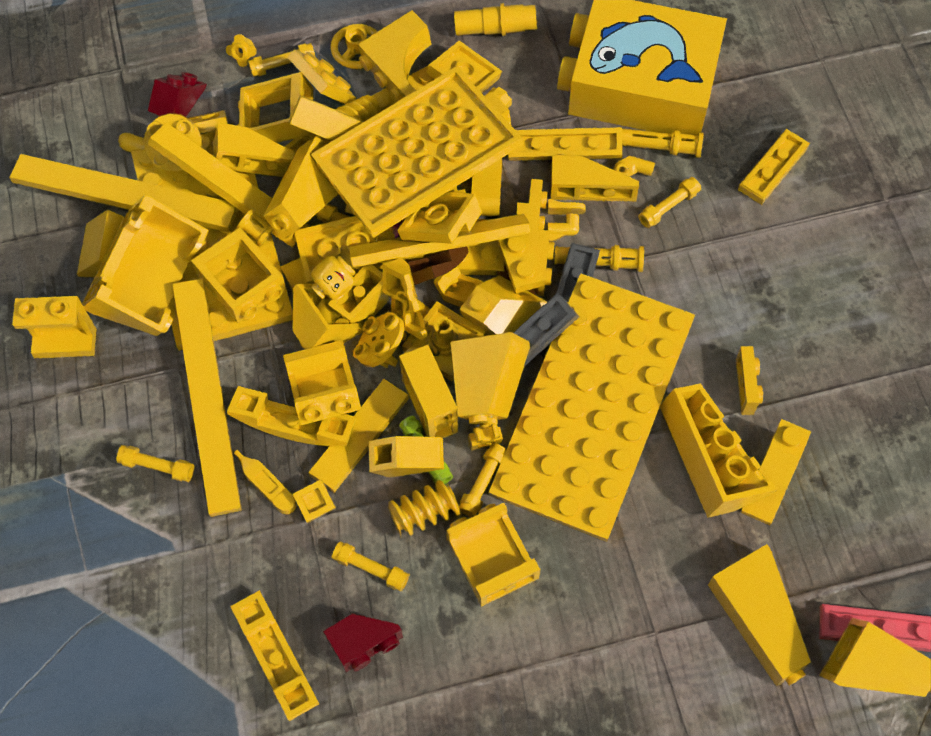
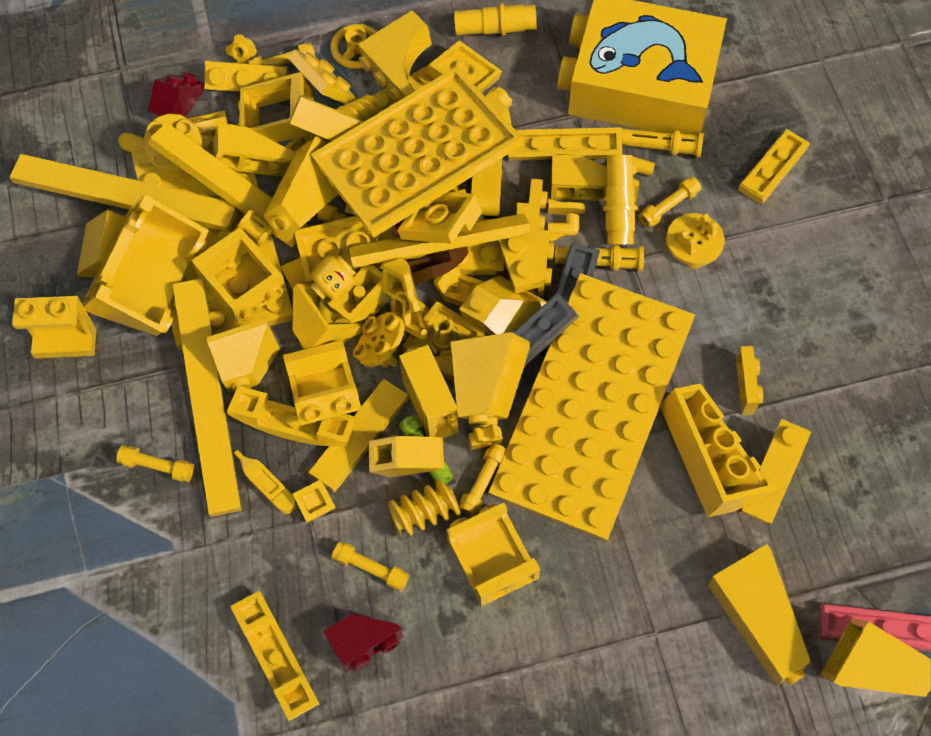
(233, 76): none -> yellow plate
(243, 354): none -> yellow slope
(620, 200): none -> yellow piece
(685, 247): none -> yellow plate

